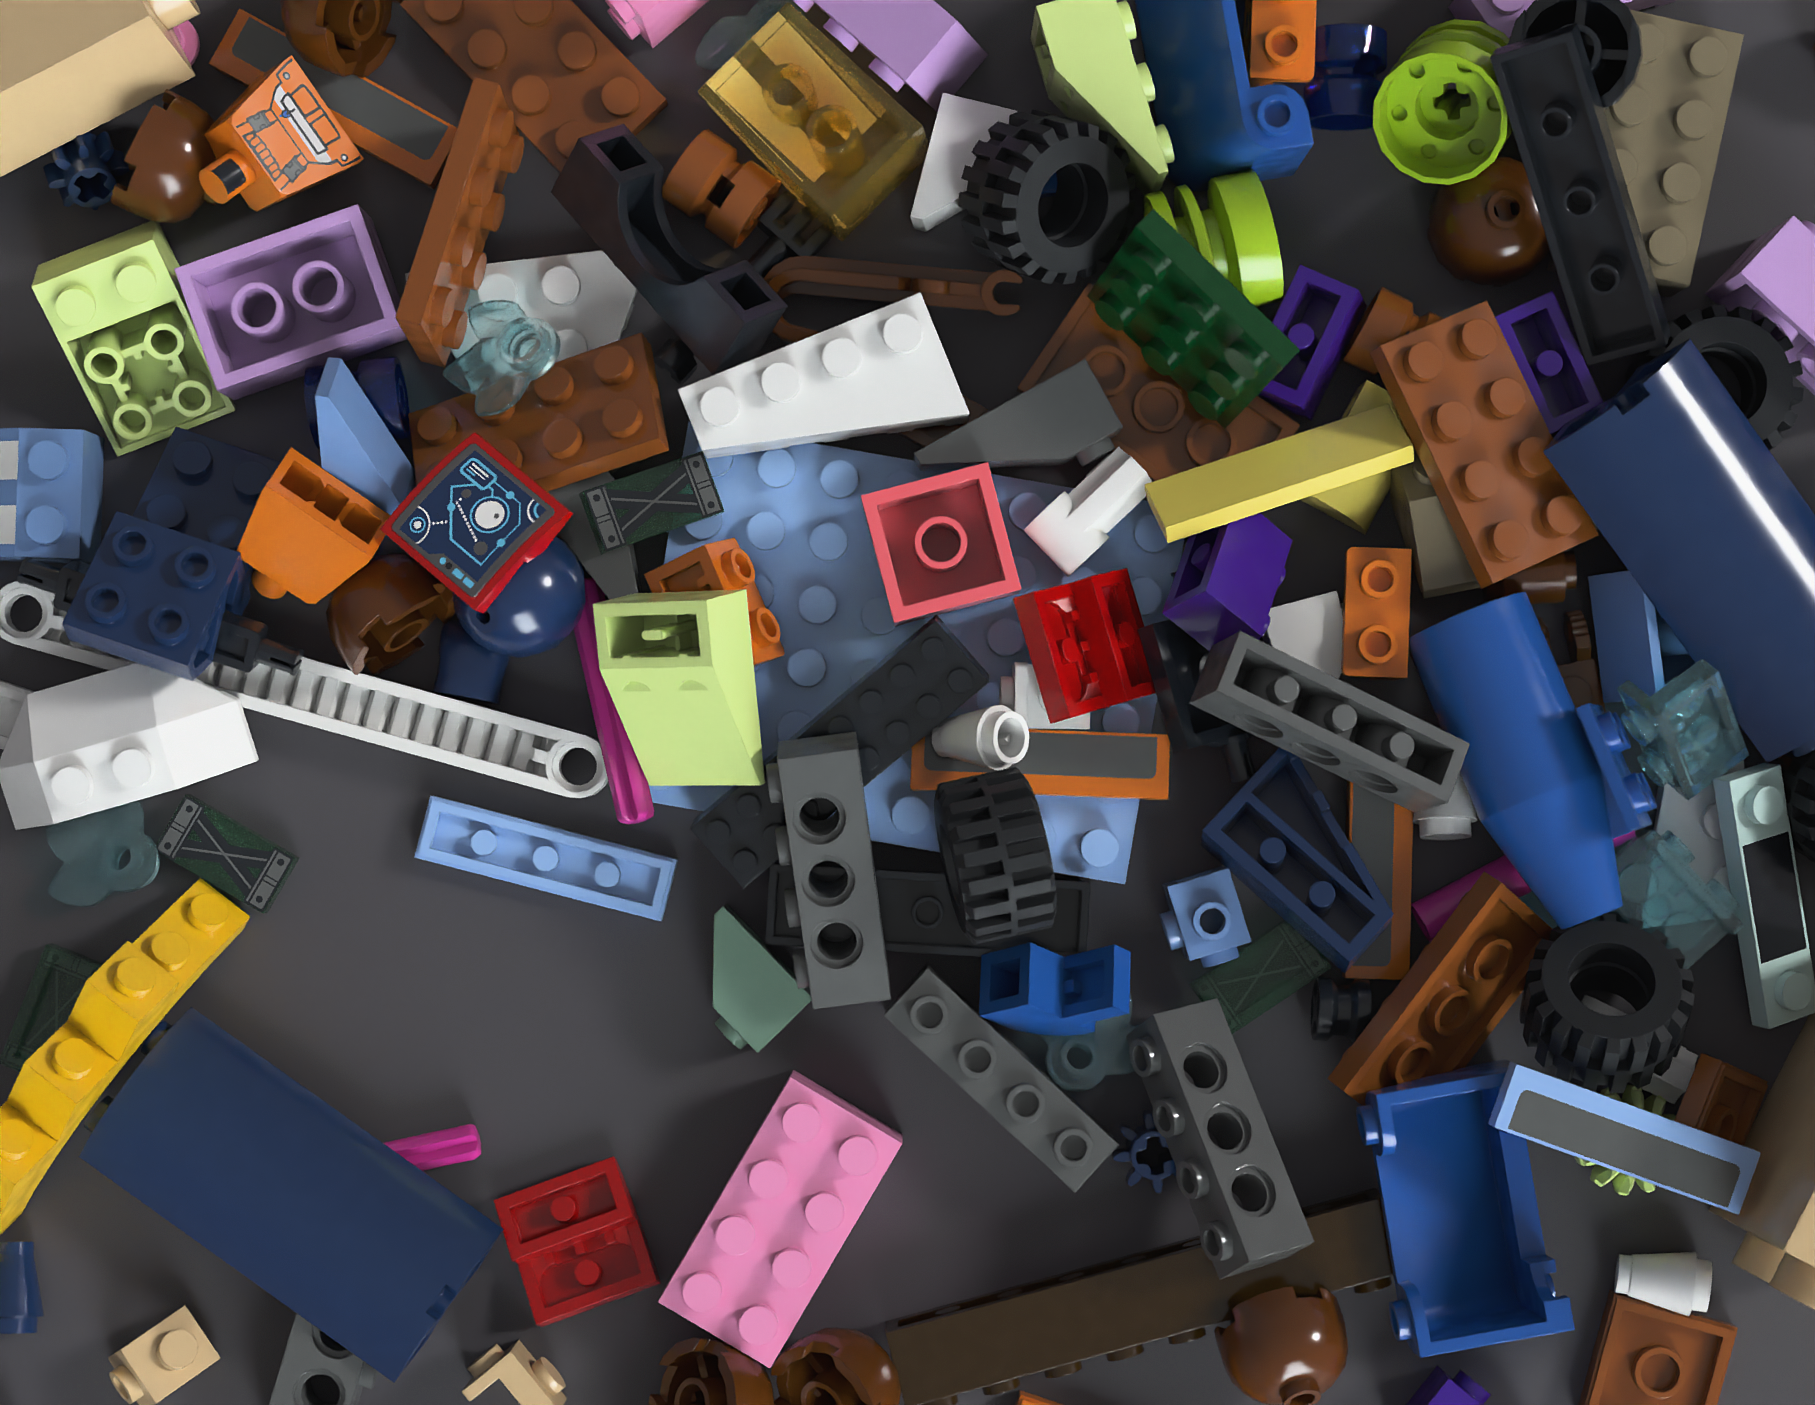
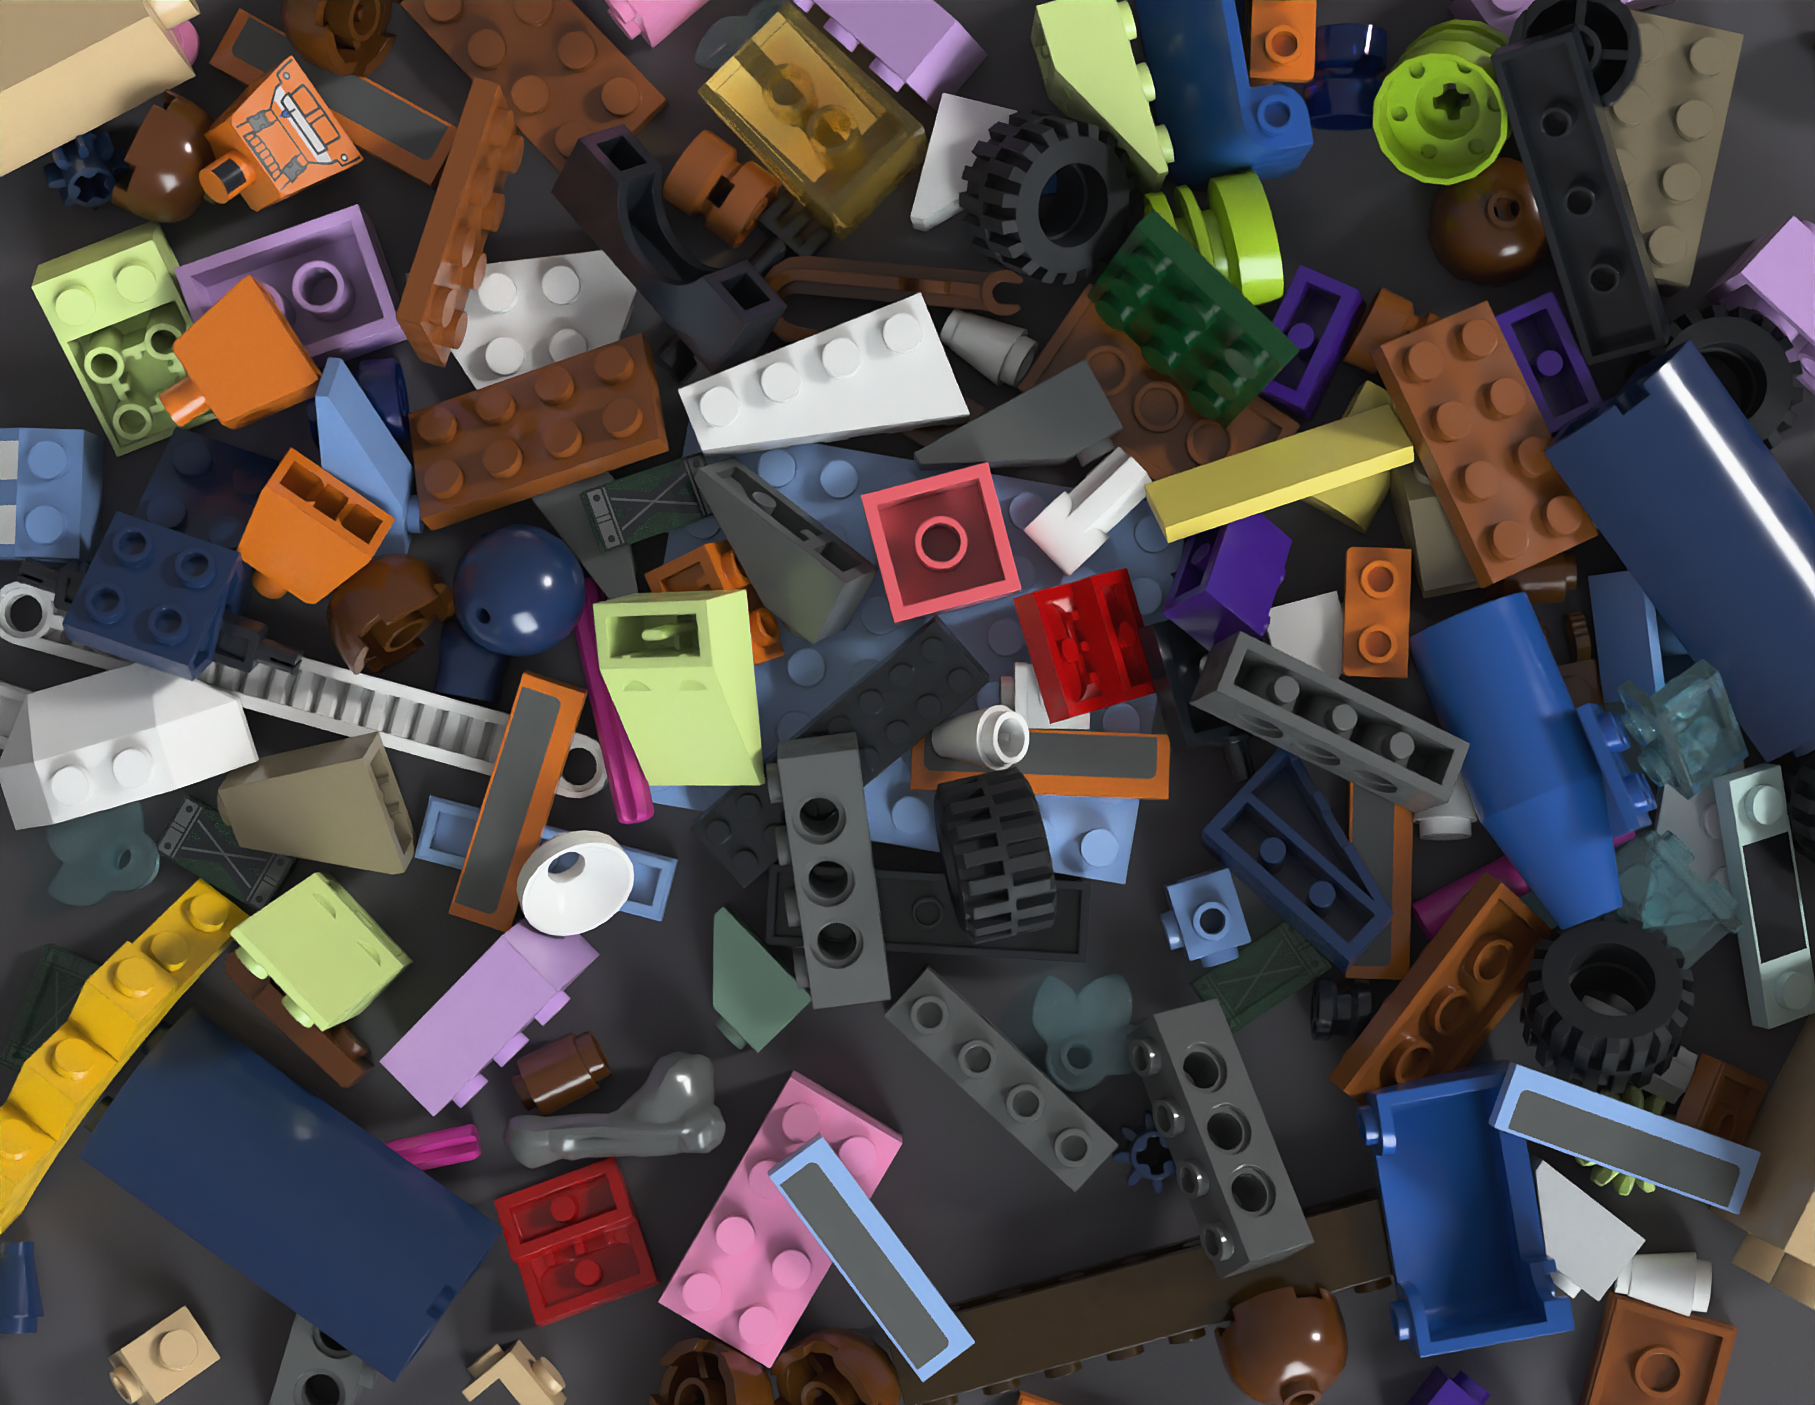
(240, 362): none -> orange torso
(320, 952): none -> yellowish green slope
(323, 806): none -> dark tan slope
(335, 1050): none -> reddish brown hinge
(476, 521): slope -> none
(485, 1015): none -> lavender wedge
(500, 362): clear light blue plate -> none
(517, 799): none -> tile
(561, 1072): none -> reddish brown brick
(581, 895): none -> white piece
(663, 1117): none -> dark grey hair
(788, 555): none -> dark grey slope
(870, 1257): none -> tile
(990, 346): none -> white cone
(1053, 993): blue brick -> none
(1580, 1234): none -> white slope

